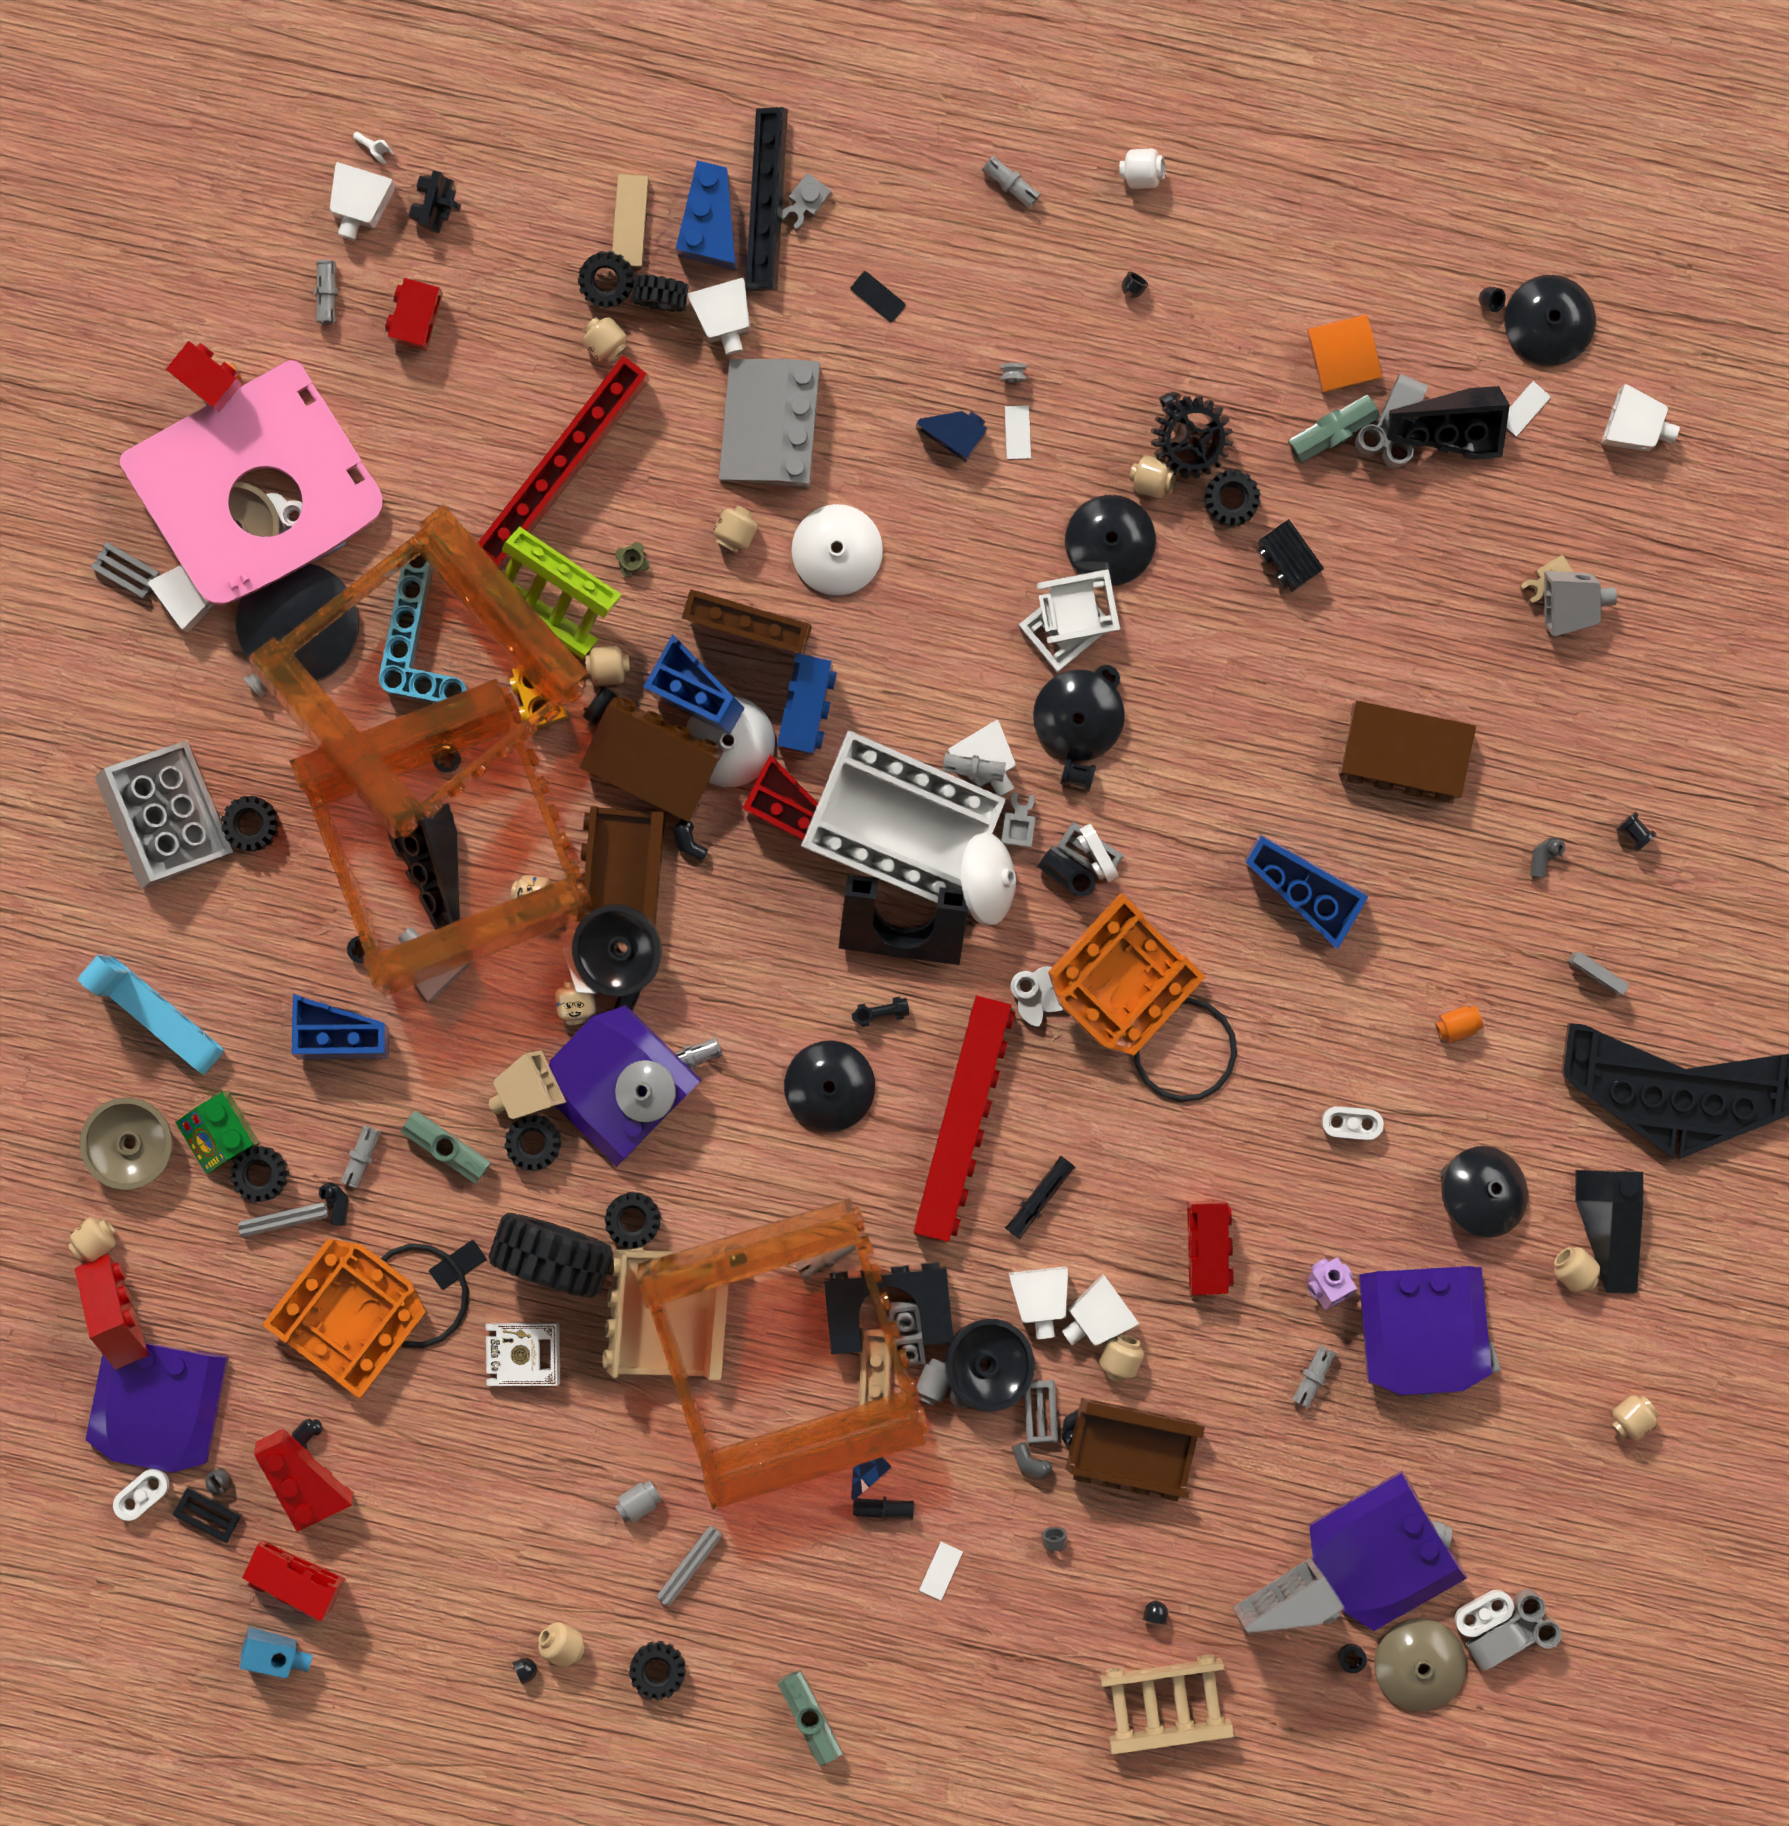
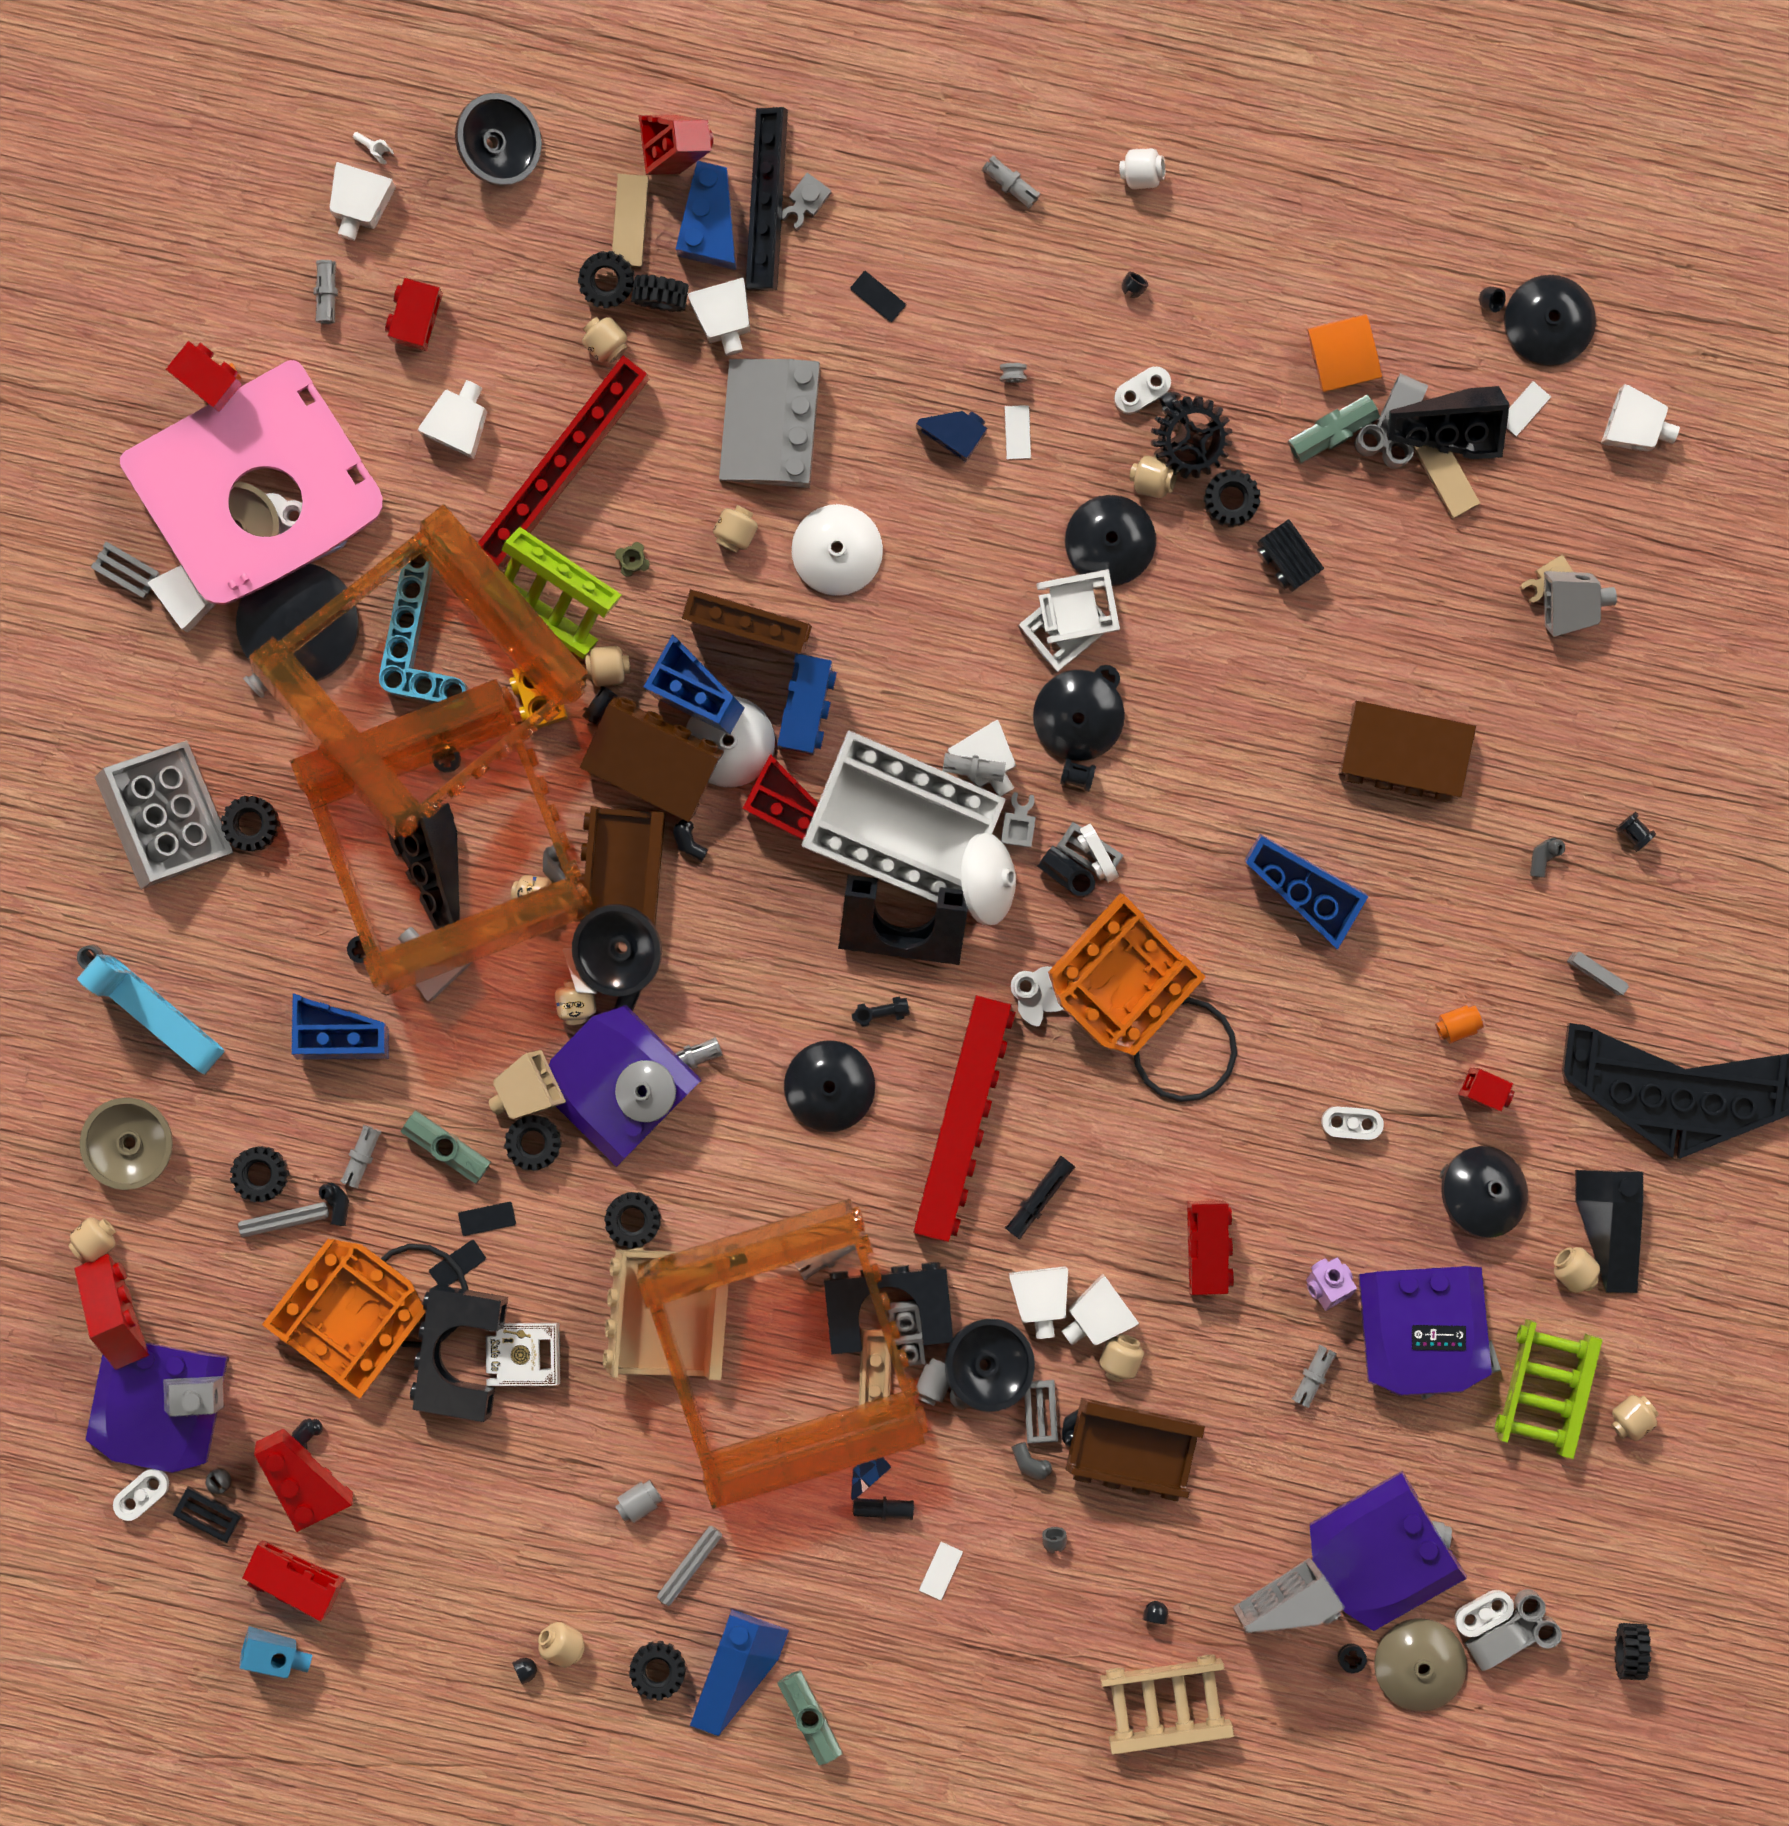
(84, 957): none -> dark grey hinge
(193, 1395): none -> light grey torso
(217, 1131): green slope -> none
(435, 1387): none -> black arch
(437, 203): black hips -> none
(456, 420): none -> white torso
(487, 1218): none -> black sticker
(513, 136): none -> black dish
(550, 1255): black tyre -> none
(551, 865): none -> dark grey arm
(673, 142): none -> red wedge
(740, 1664): none -> blue wedge
(1142, 389): none -> white plate
(1438, 1337): none -> black sticker
(1448, 480): none -> tan tile
(1487, 1089): none -> red brick
(1572, 1409): none -> lime fence
(1632, 1651): none -> black tyre

